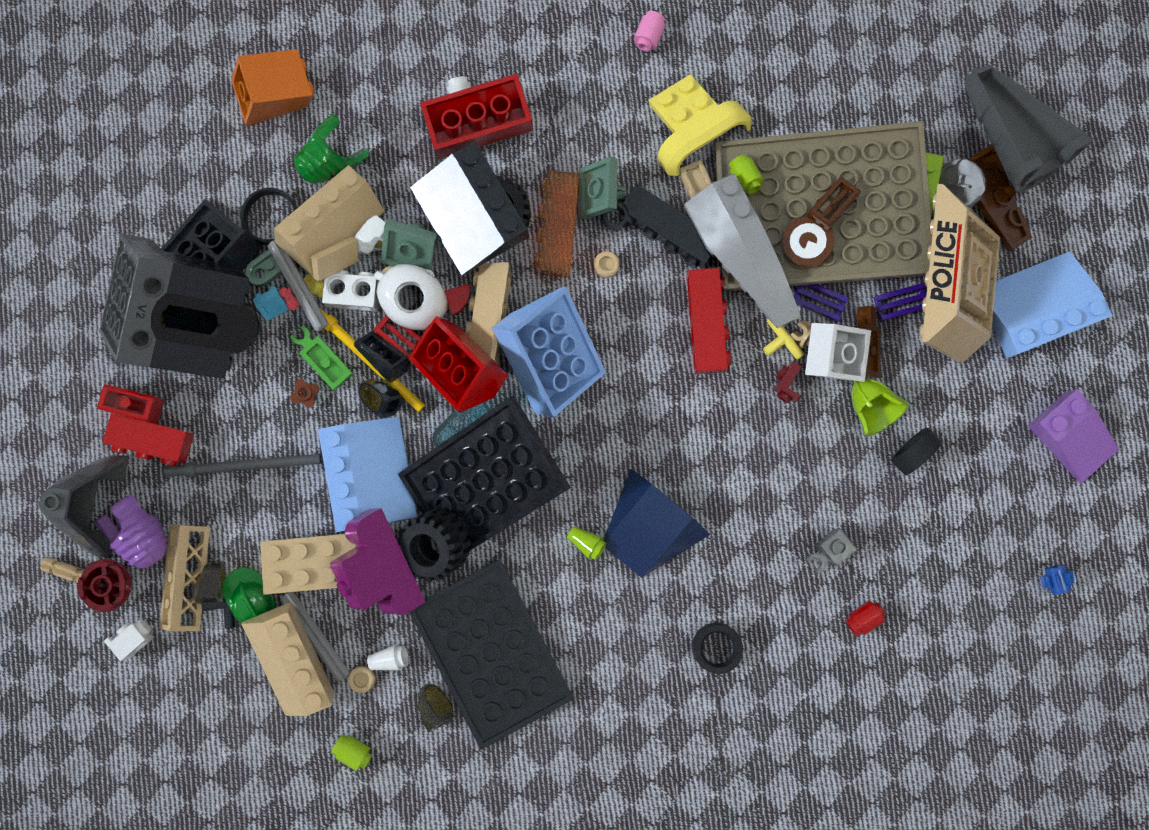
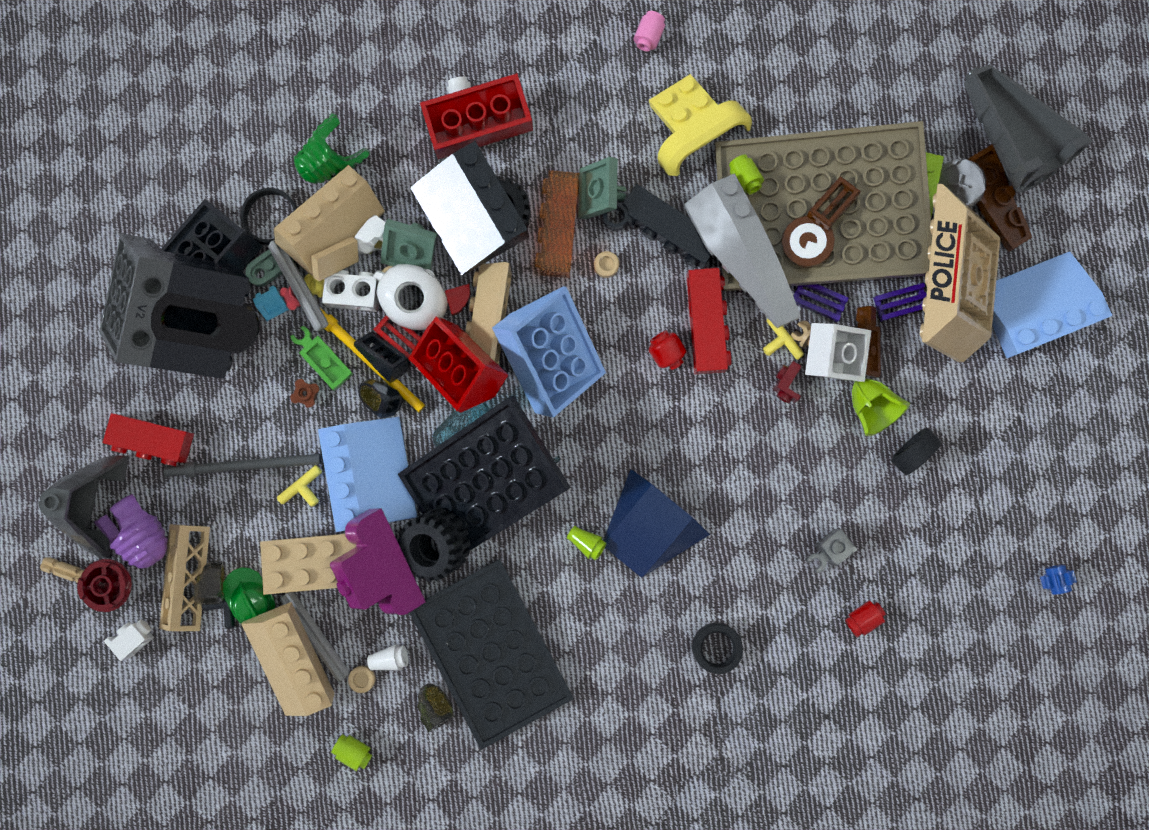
(130, 404): red brick -> none
(271, 85): orange slope -> none
(301, 486): none -> light yellow piece
(667, 350): none -> red head
(694, 178): tan tile -> none
(1075, 434): medium lavender slope -> none

